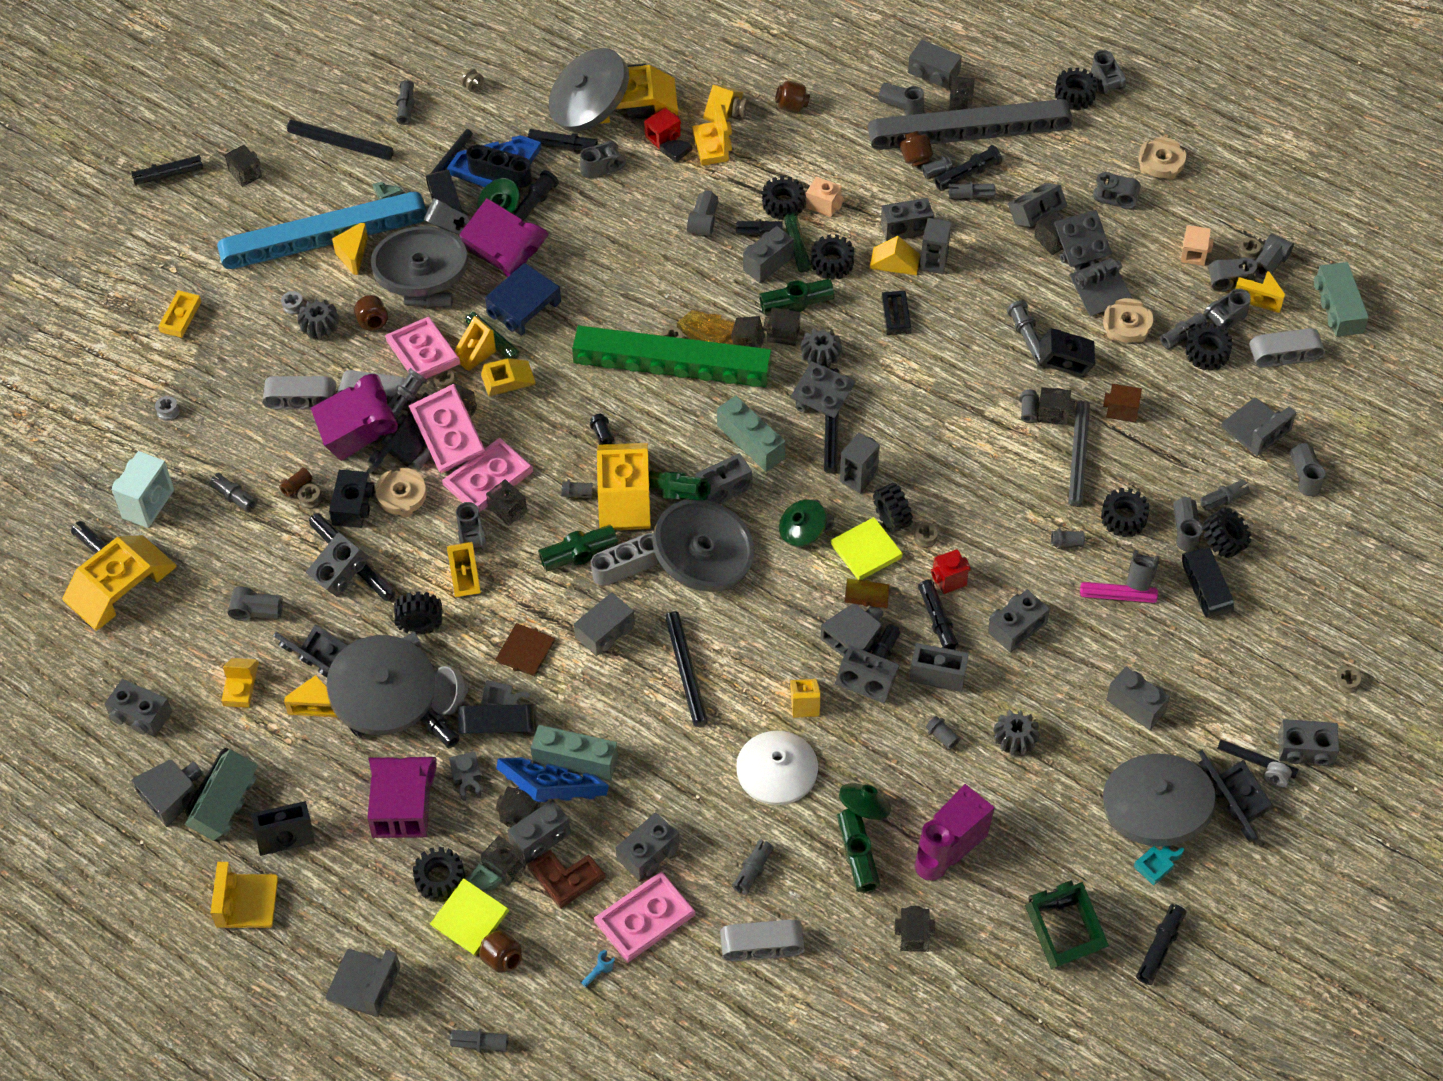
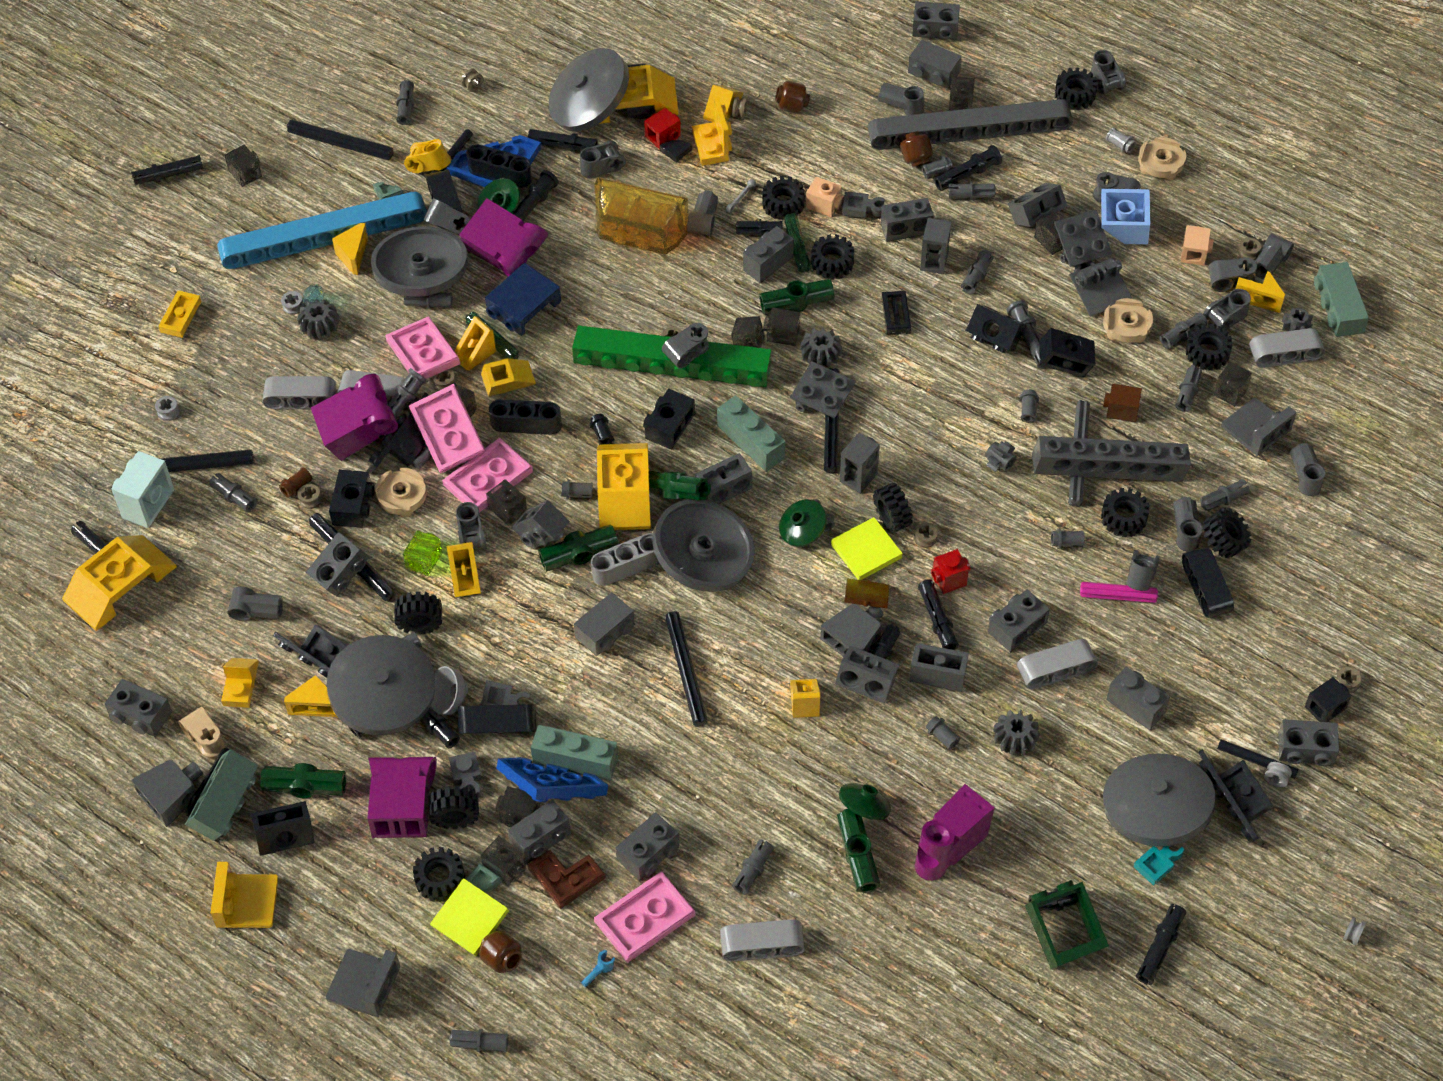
(203, 733): none -> tan piece
(209, 460): none -> black axle
(303, 780): none -> dark green piece
(312, 293): none -> clear light blue plate
(371, 313): reddish brown head -> none
(422, 552): none -> clear neon green brick
(427, 157): none -> yellow piece
(453, 807): none -> black tyre
(525, 417): none -> black beam
(525, 649): reddish brown piece -> none
(541, 525): none -> dark grey brick
(639, 216): none -> clear yellow windscreen
(669, 418): none -> black brick
(687, 345): none -> dark grey piece
(705, 327): clear yellow wing -> none
(750, 184): none -> light grey hinge
(774, 780): white dish -> none
(858, 205): none -> dark grey plate
(895, 257): yellow slope -> none
(914, 929): clear smoke brick -> none
(936, 20): none -> dark grey brick
(977, 271): none -> dark grey pin
(1000, 456): none -> dark grey gear
(1009, 333): none -> black brick
(1055, 406): clear smoke brick -> none
(1057, 664): none -> light grey beam
(1111, 458): none -> dark grey brick
(1124, 142): none -> light grey pin
(1126, 214): none -> light blue slope
(1188, 388): none -> dark grey axle
(1232, 384): none -> clear smoke brick
(1297, 320): none -> dark grey gear
(1328, 700): none -> black brick
(1354, 931): none -> light grey bush

